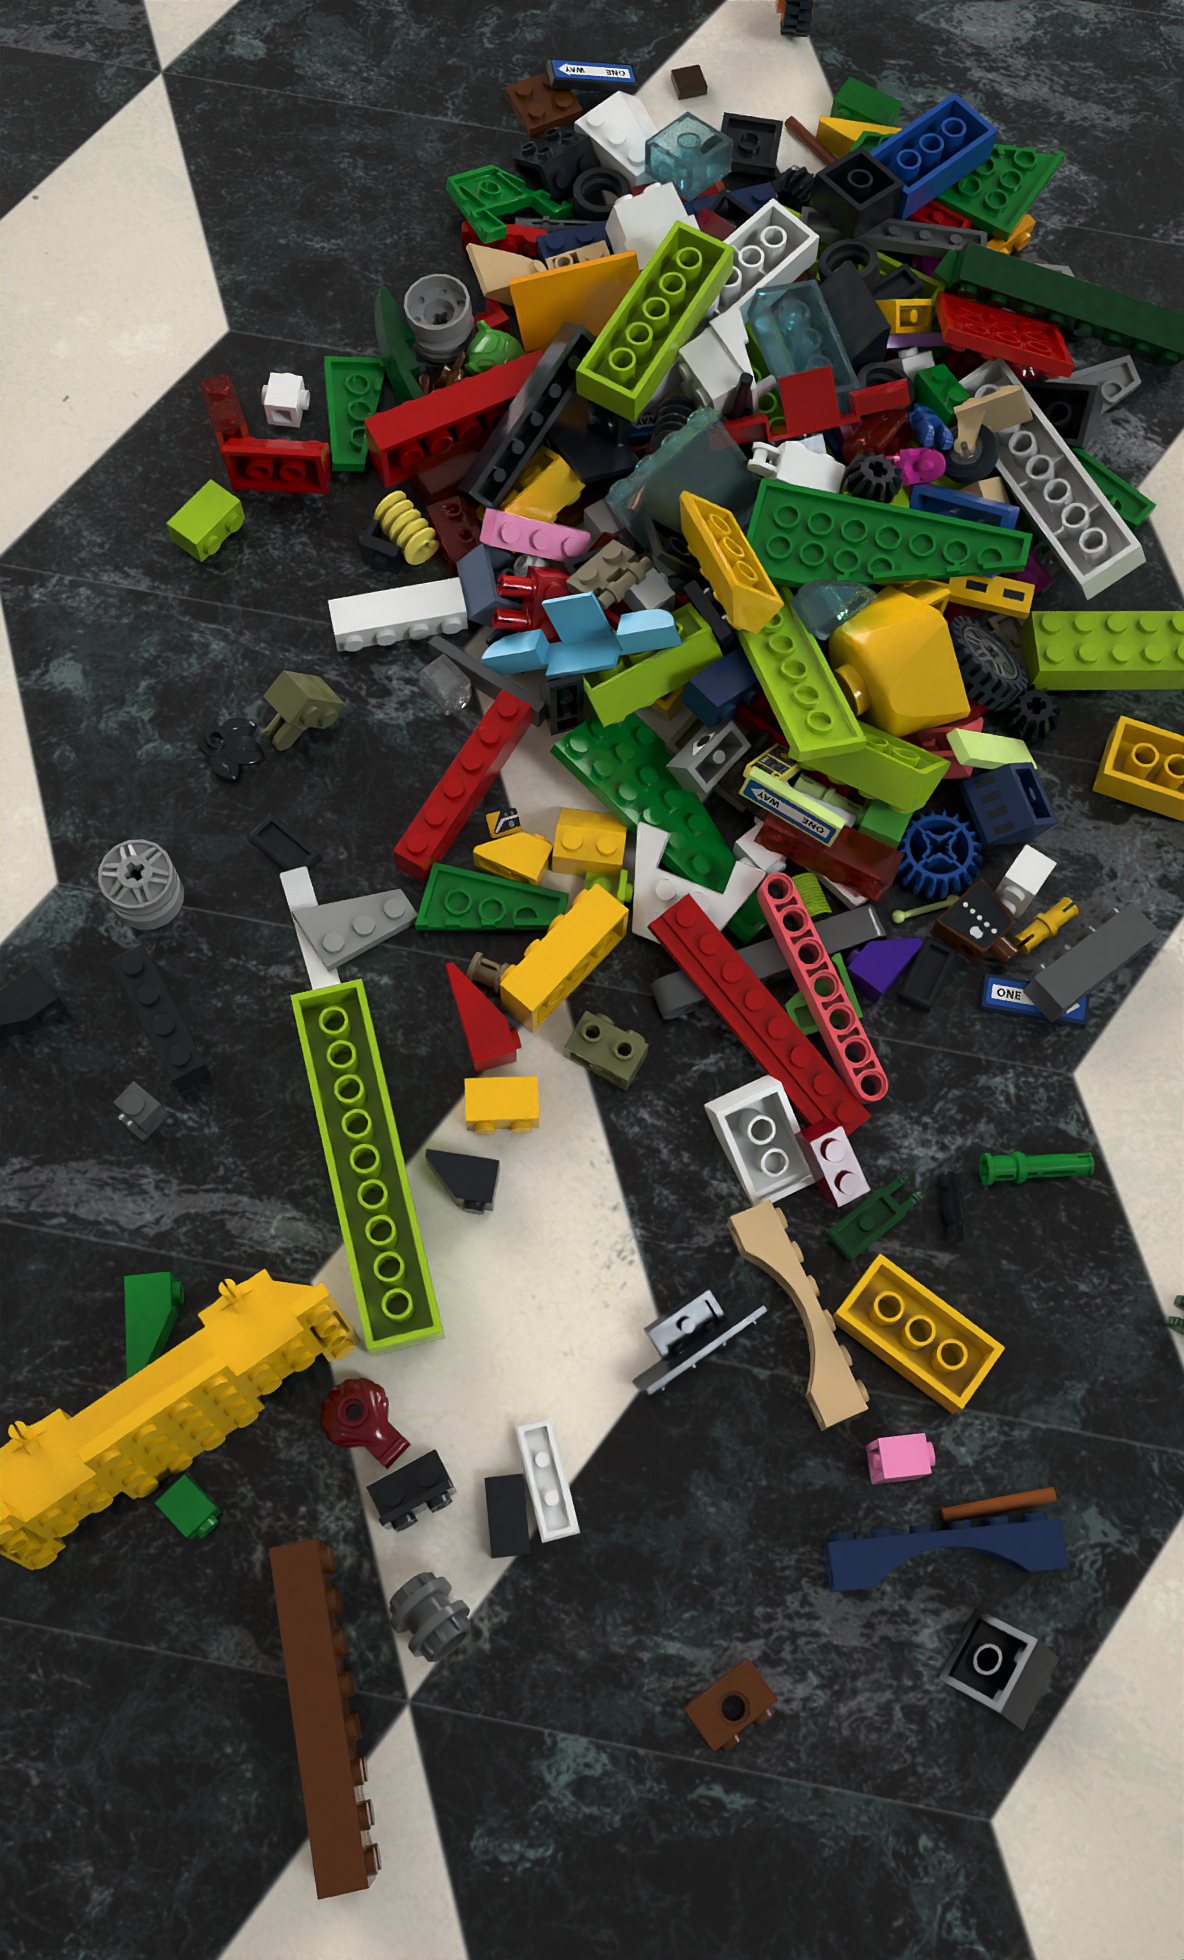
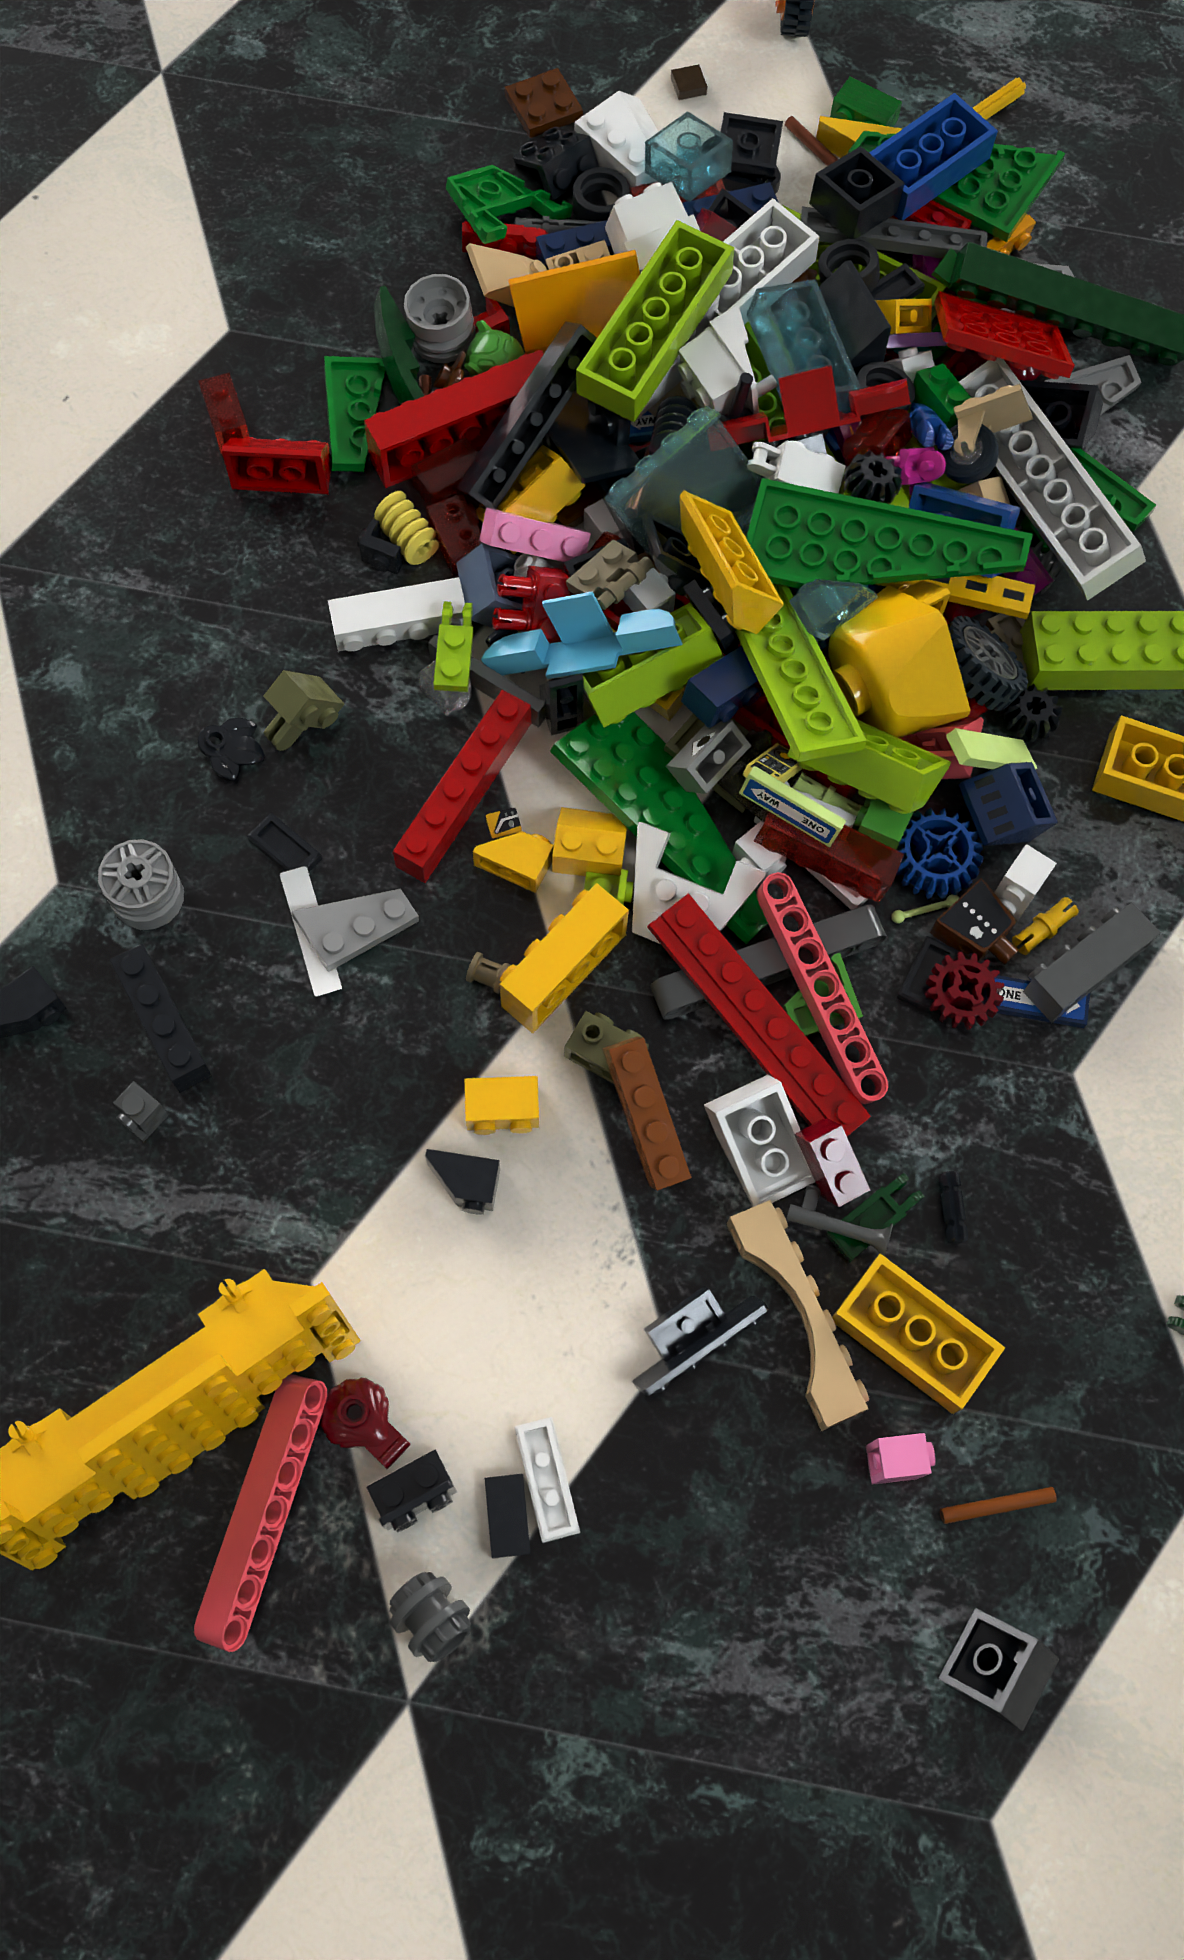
(149, 1316): green slope -> none
(189, 1508): green brick -> none
(206, 521): lime brick -> none
(260, 1513): none -> coral beam
(285, 399): white brick -> none
(323, 1718): reddish brown brick -> none
(367, 1169): lime brick -> none
(454, 651): none -> lime hinge
(481, 901): green wing -> none
(484, 1026): red slope -> none
(592, 75): tile -> none
(646, 1113): none -> dark orange brick
(706, 1708): reddish brown brick -> none
(794, 188): black gear -> none
(809, 1217): none -> dark grey piece
(812, 896): lime piece -> none
(880, 964): dark purple slope -> none
(963, 1005): none -> dark red gear
(1000, 98): none -> yellow axle
(1020, 1166): green pin -> none
(1025, 1546): dark blue arch -> none

